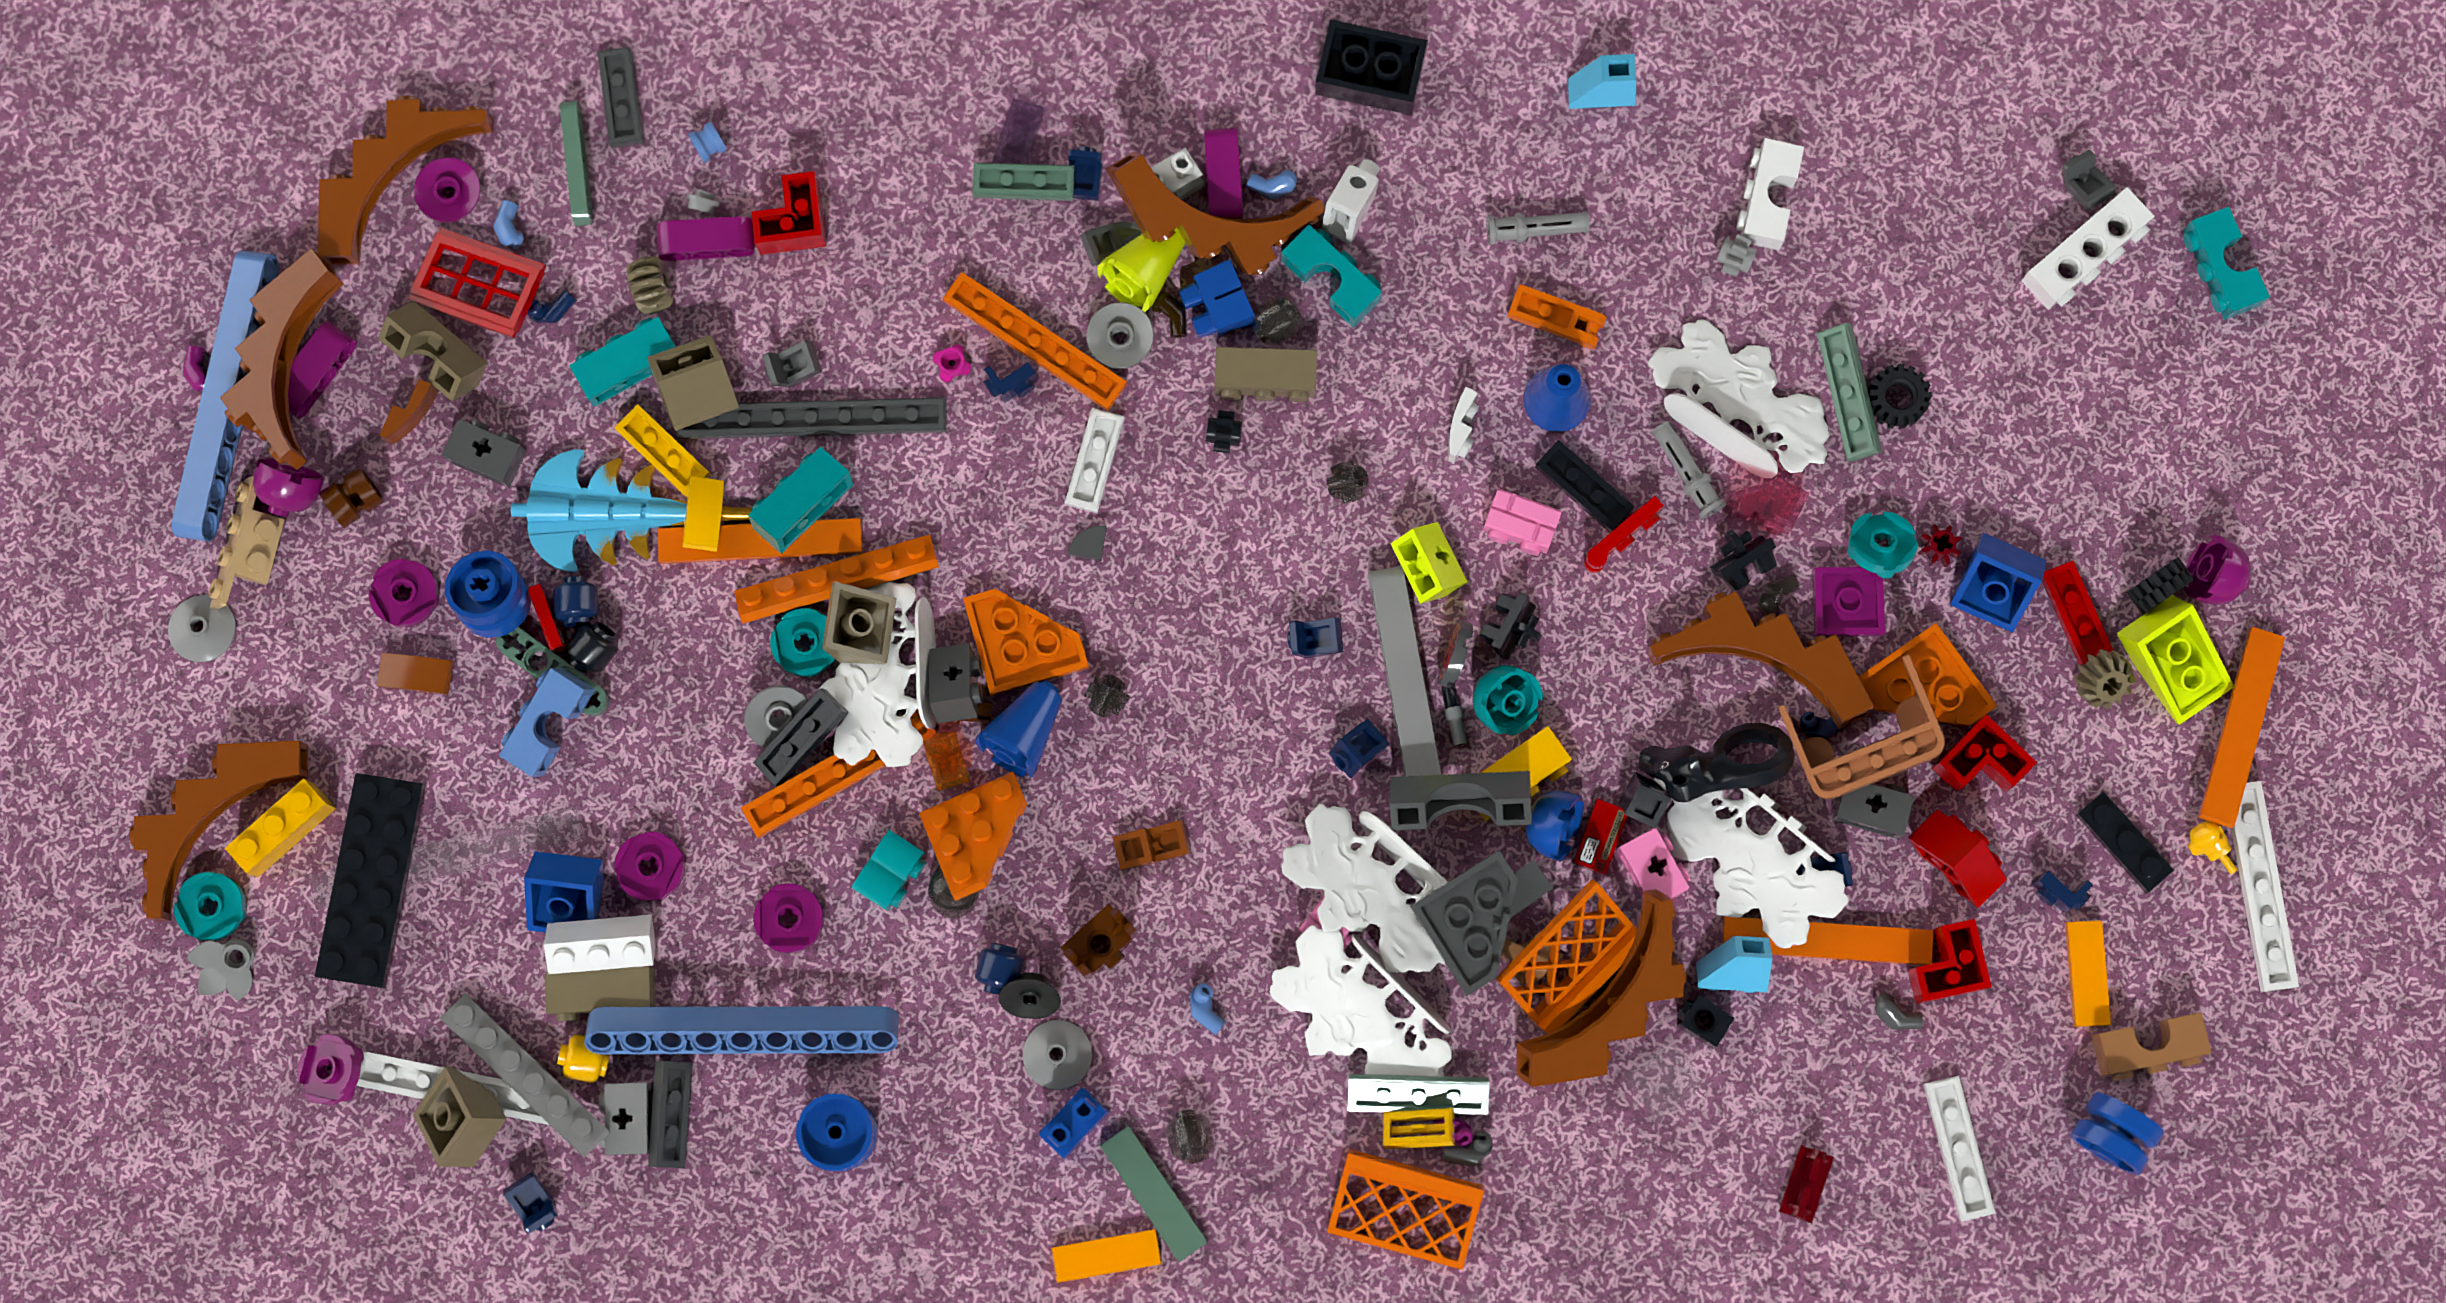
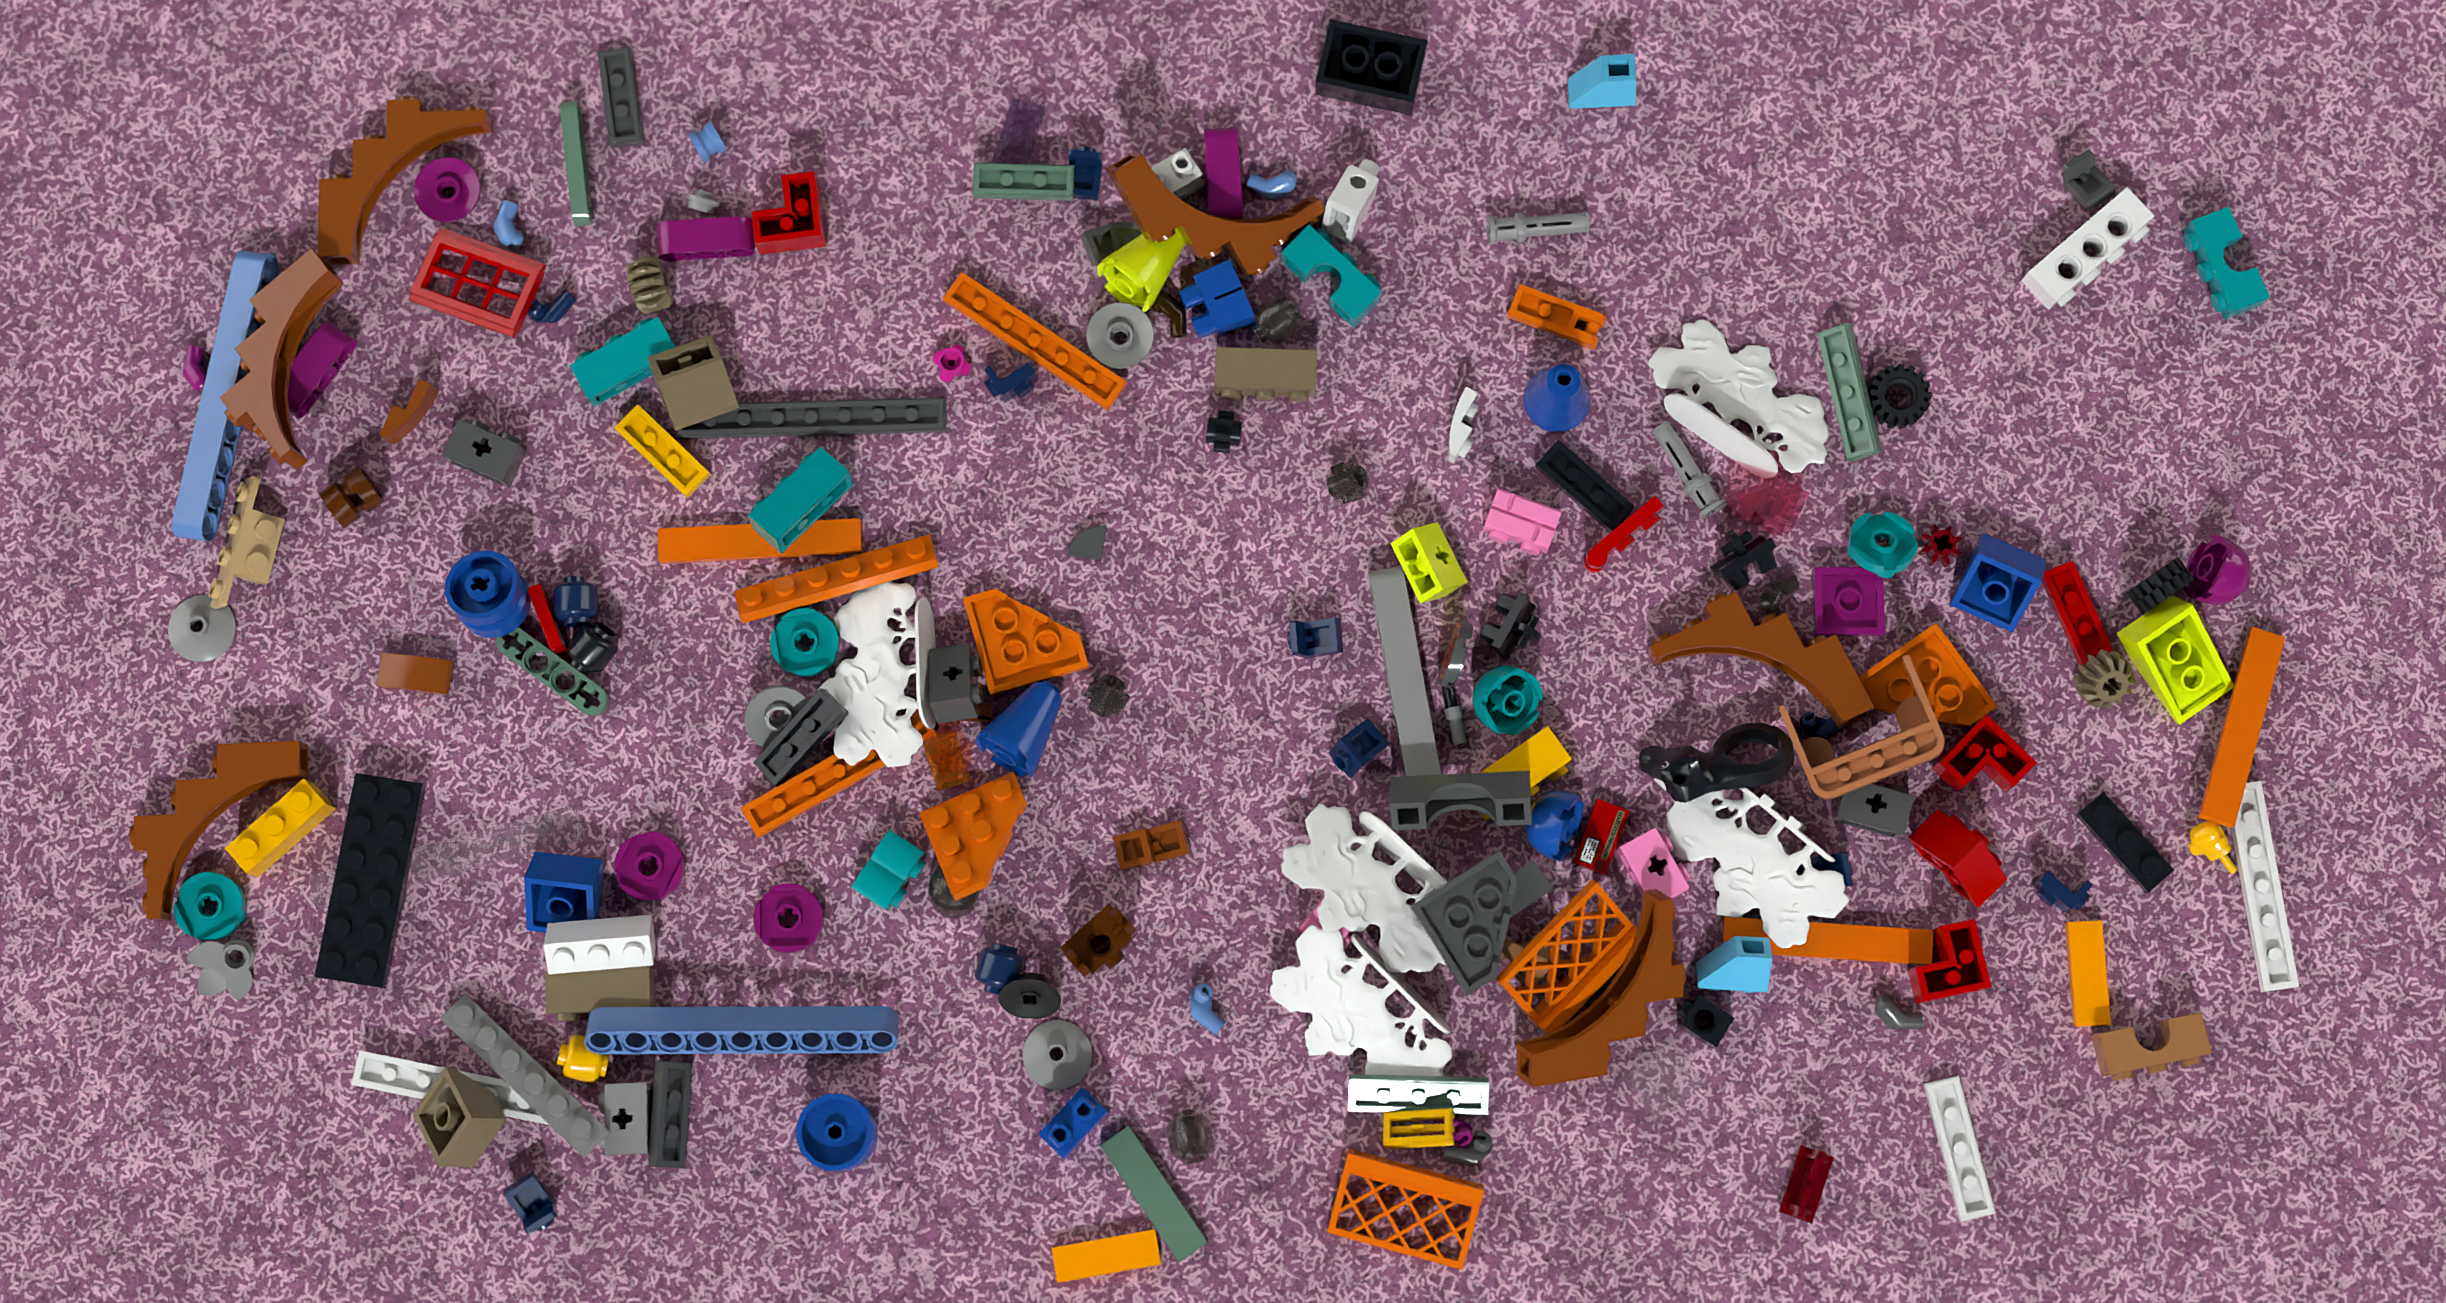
(285, 487): magenta cylinder -> none
(346, 1069): magenta plate -> none
(416, 331): dark tan arch -> none
(422, 599): magenta plate -> none
(528, 743): medium blue arch -> none
(563, 510): medium azure animal -> none
(703, 513): yellow slope -> none
(792, 365): dark grey bracket -> none
(858, 625): dark tan slope -> none
(1094, 460): white tile -> none
(1644, 800): black brick -> none
(1736, 255): light grey gear -> none
(1775, 165): white arch -> none
(2117, 1133): blue wheel -> none

